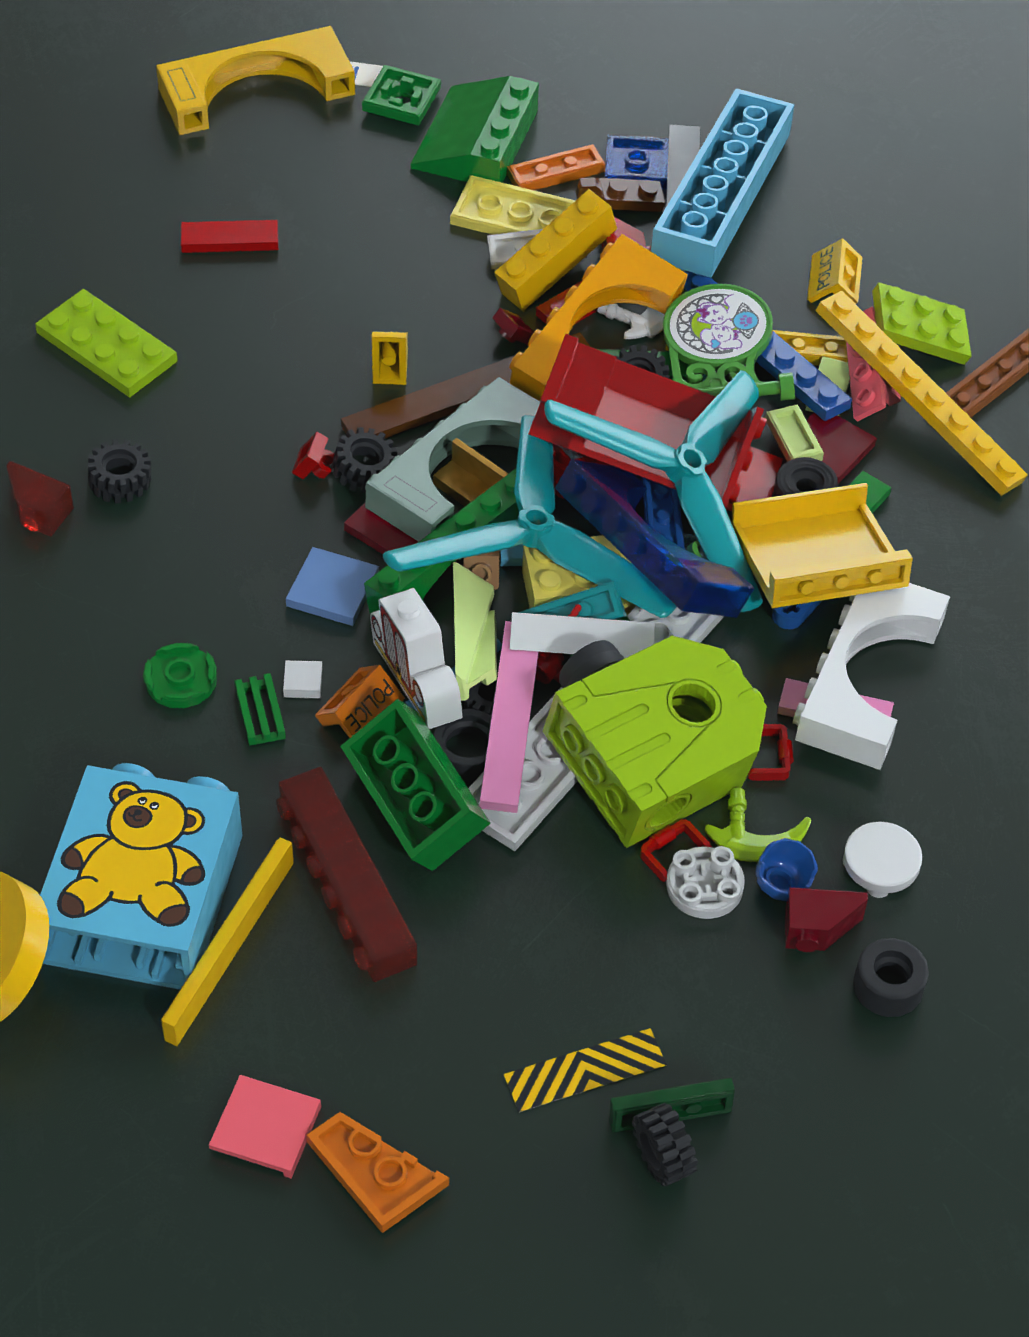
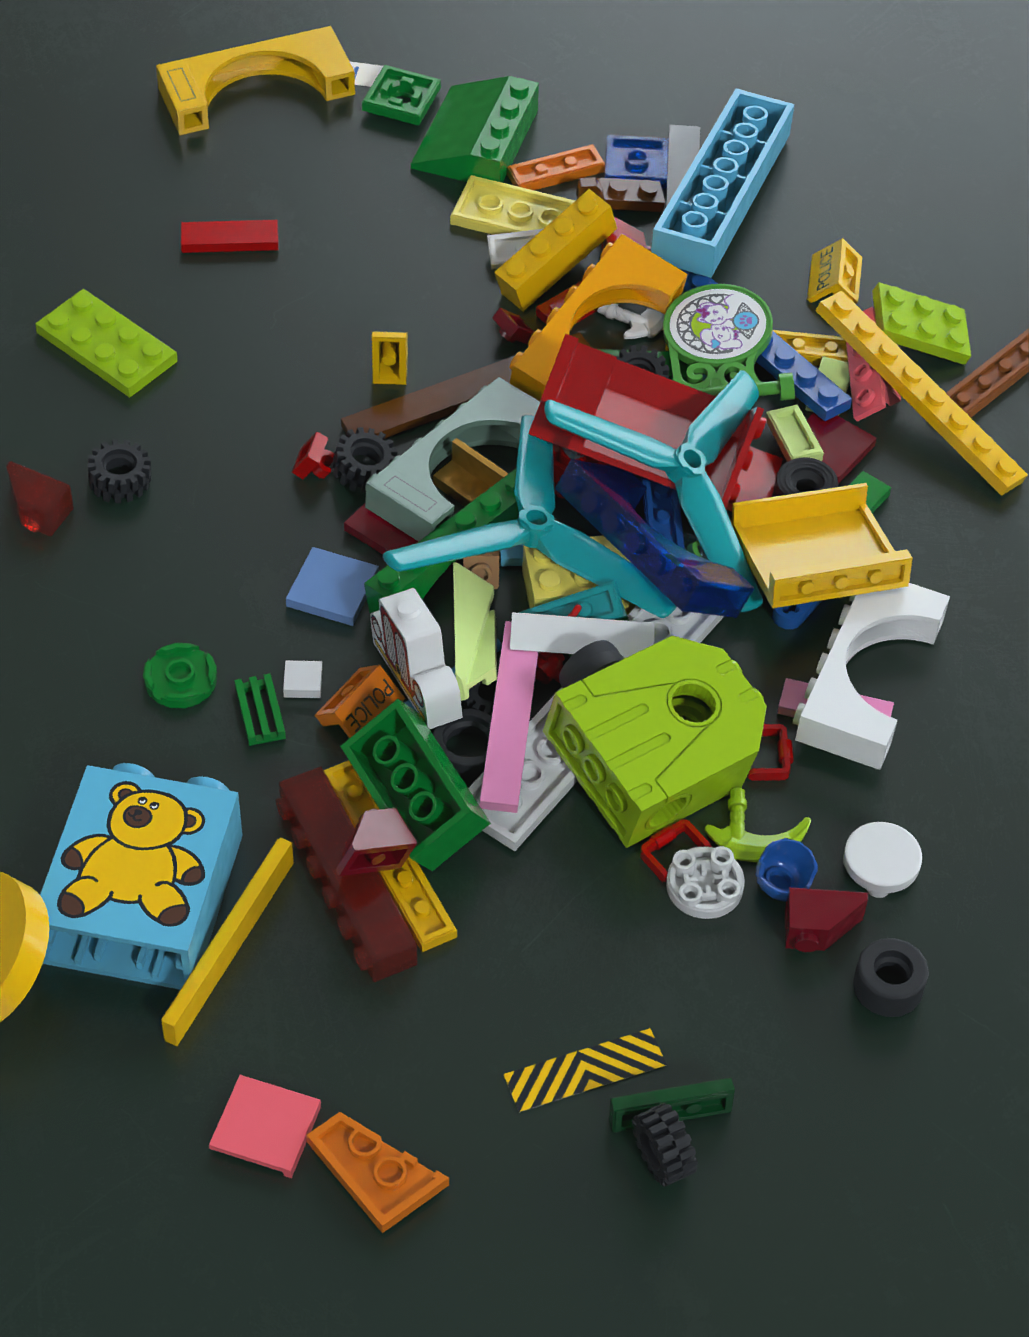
(377, 843): none -> dark red slope
(408, 885): none -> yellow tile

